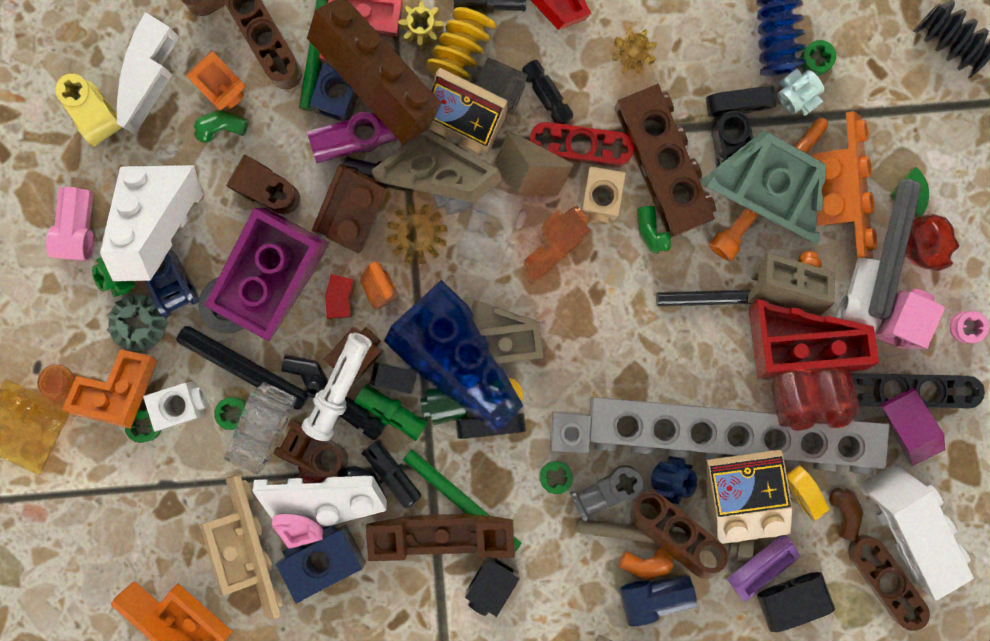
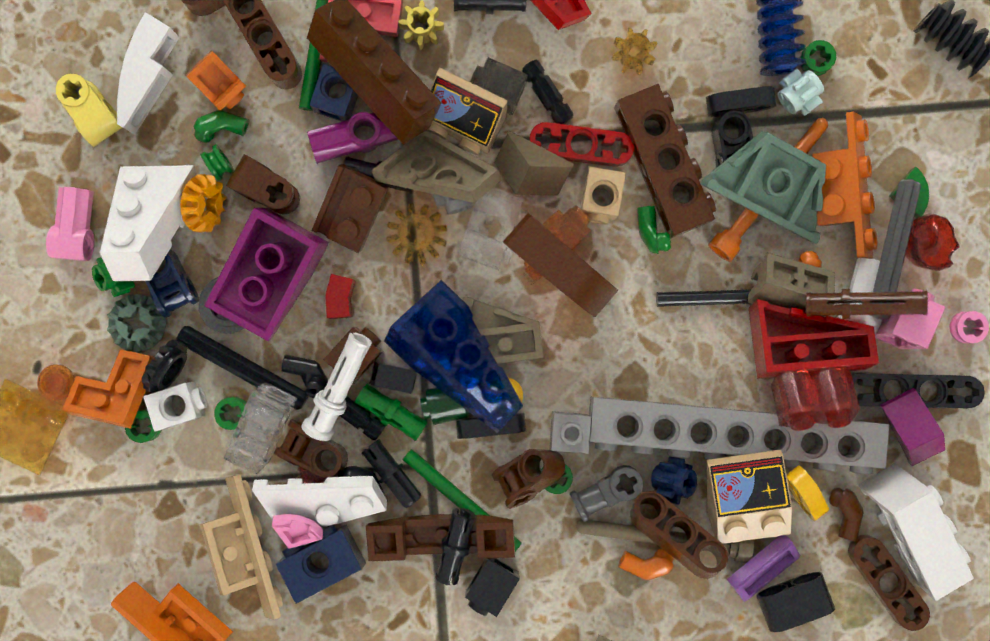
(165, 366): none -> black gear
(193, 203): none -> light orange gear
(217, 162): none -> green bush
(378, 286): orange slope -> none
(455, 546): none -> black pin
(460, 42): yellow piece -> none
(522, 476): none -> reddish brown piece
(560, 265): none -> reddish brown slope
(649, 600): dark blue piece -> none
(913, 303): none -> reddish brown pin

